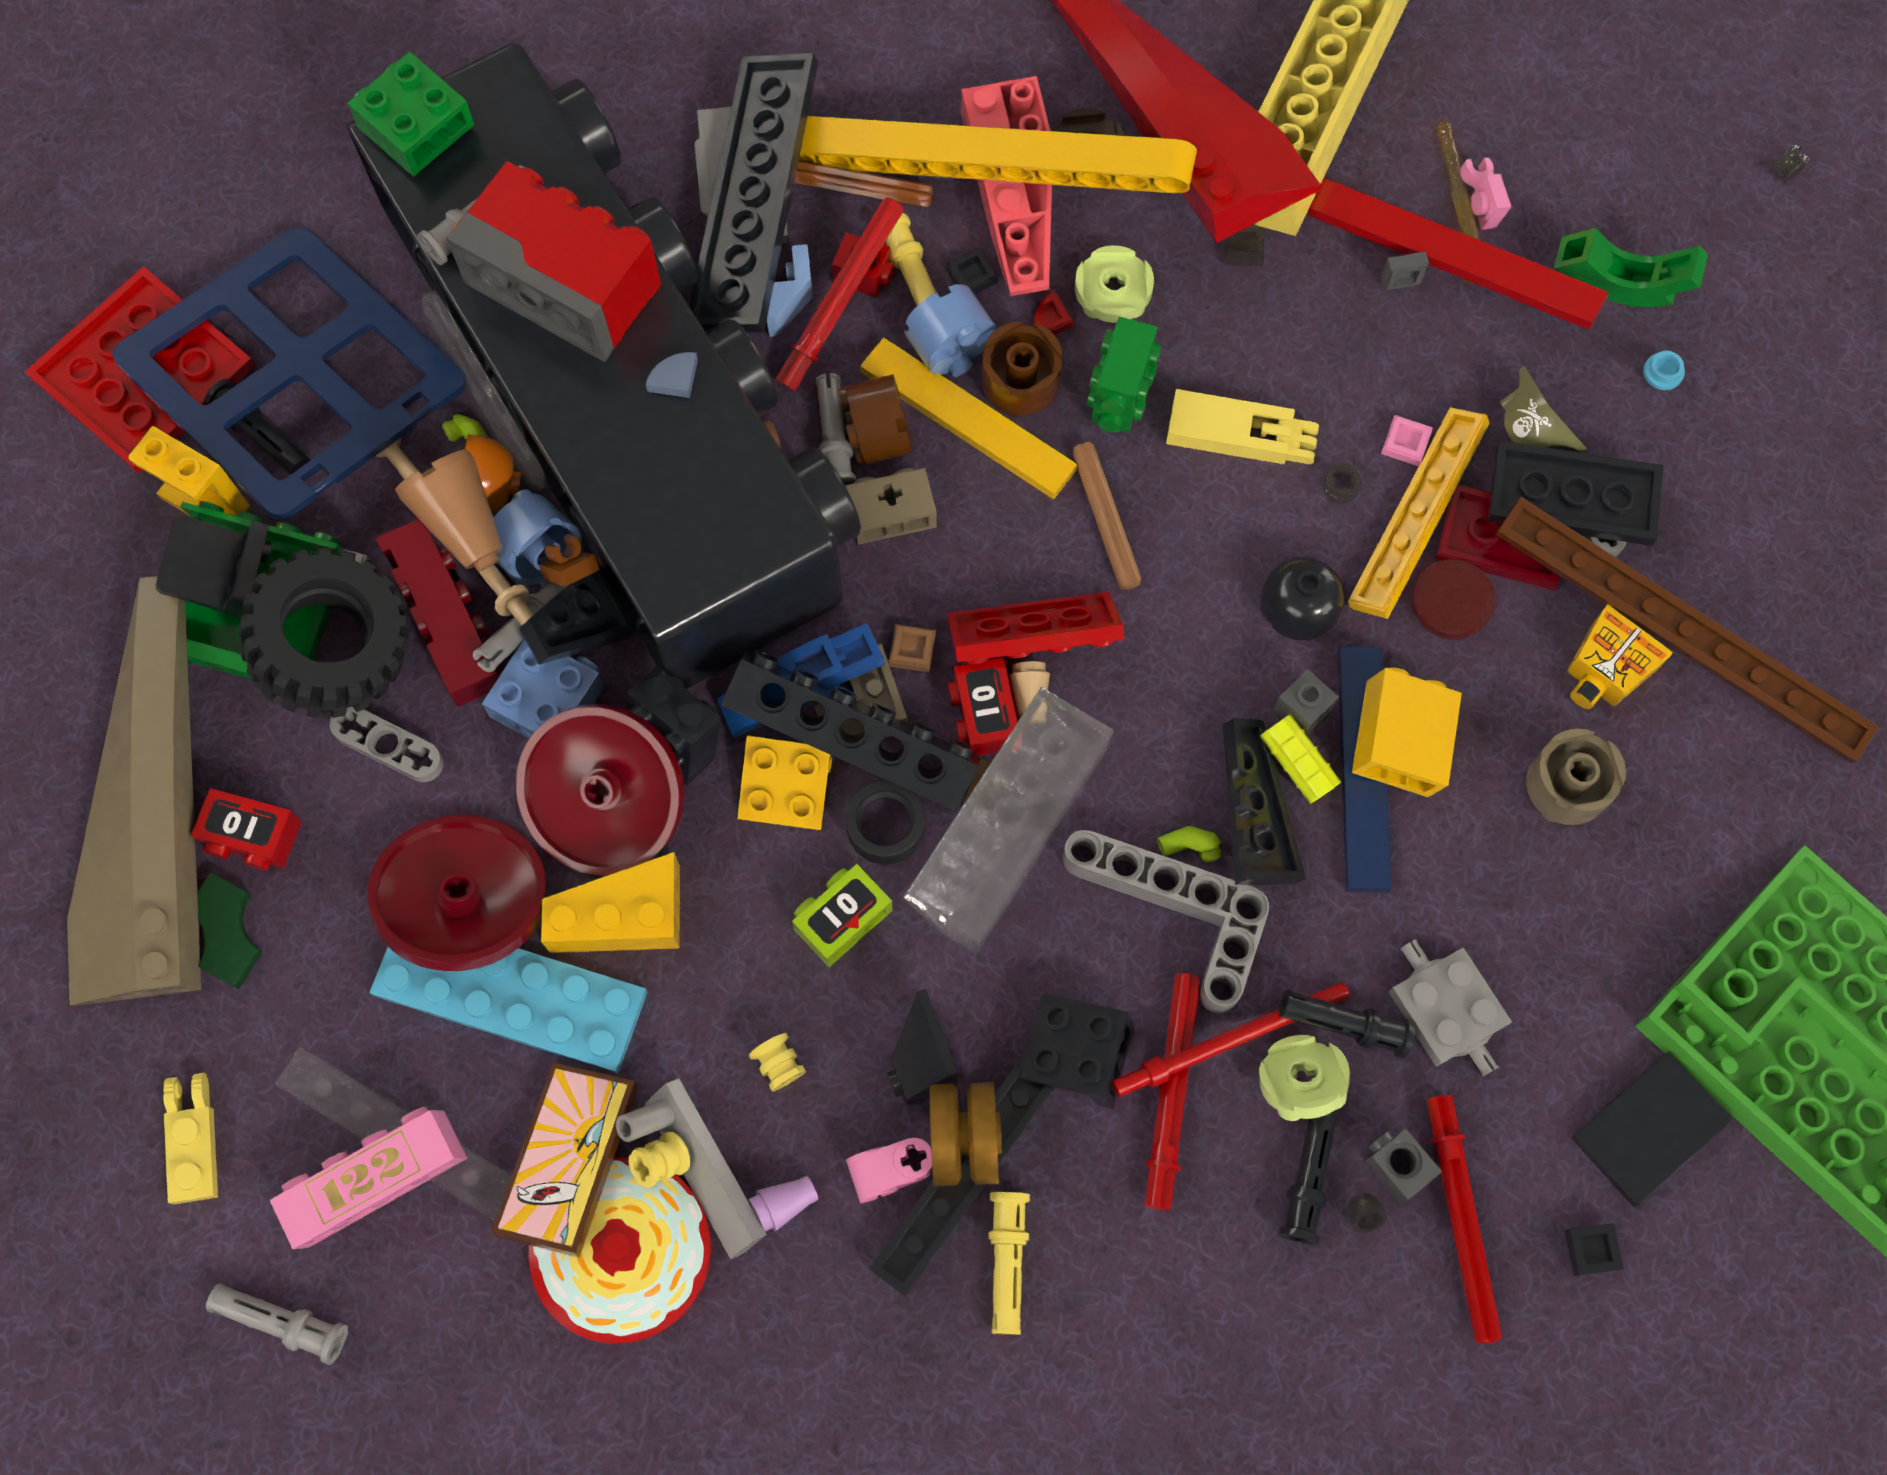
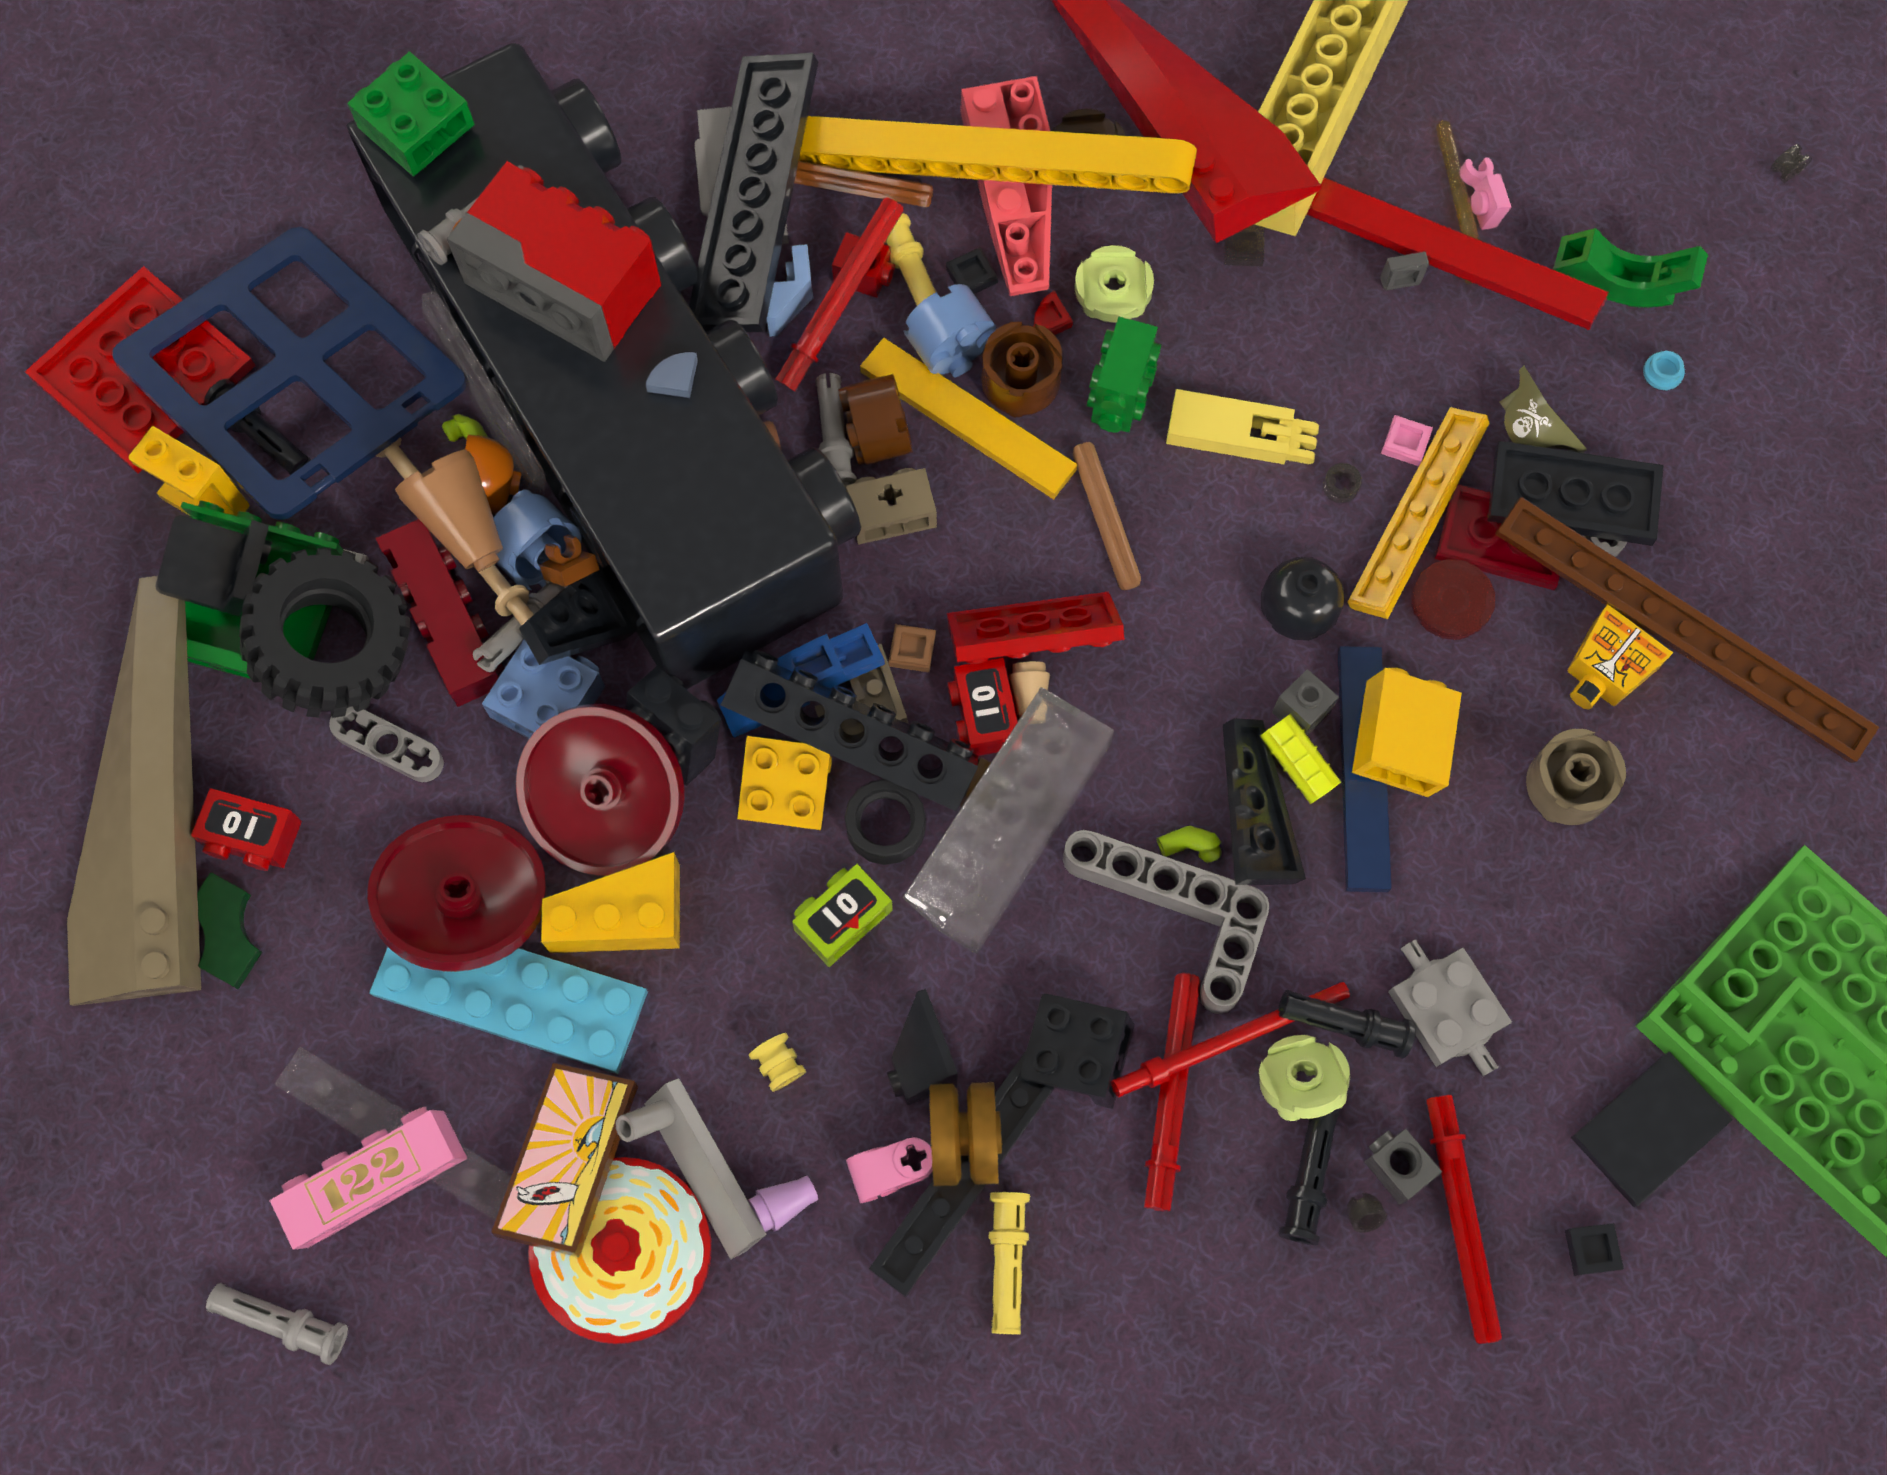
(190, 1143): light yellow hinge -> none
(659, 1160): light yellow bush -> none

